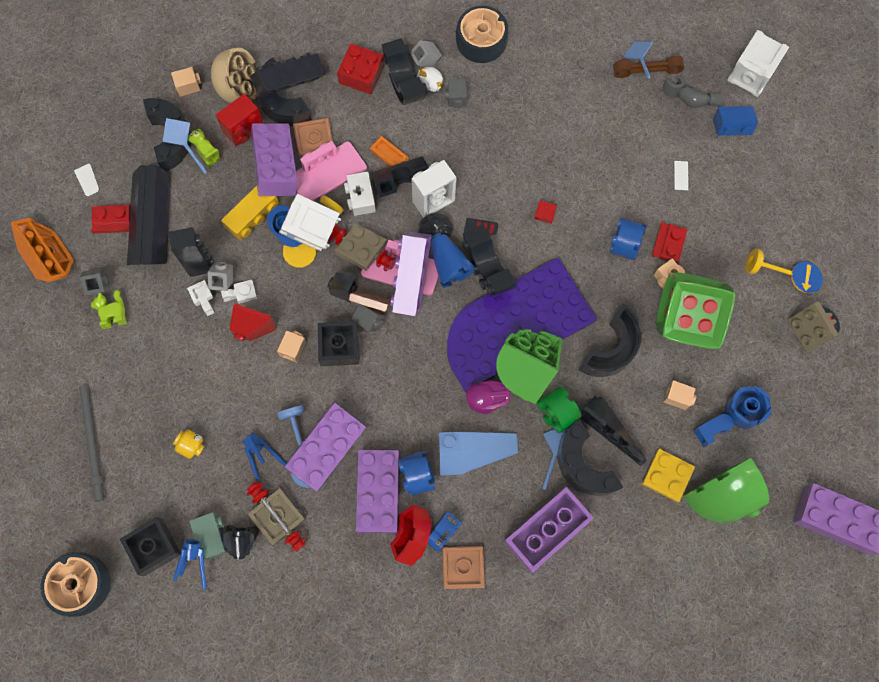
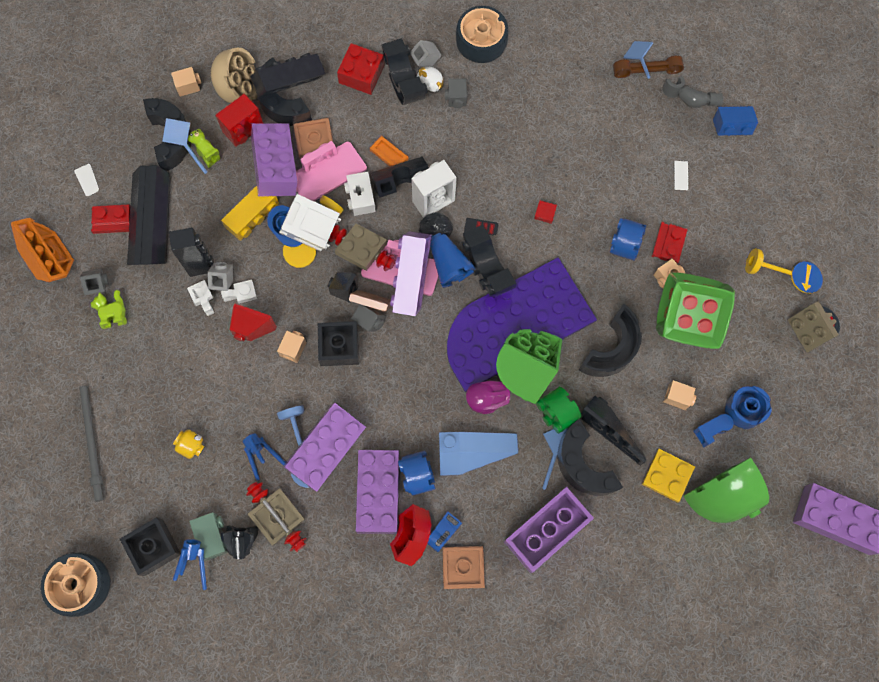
(757, 63): white container -> none

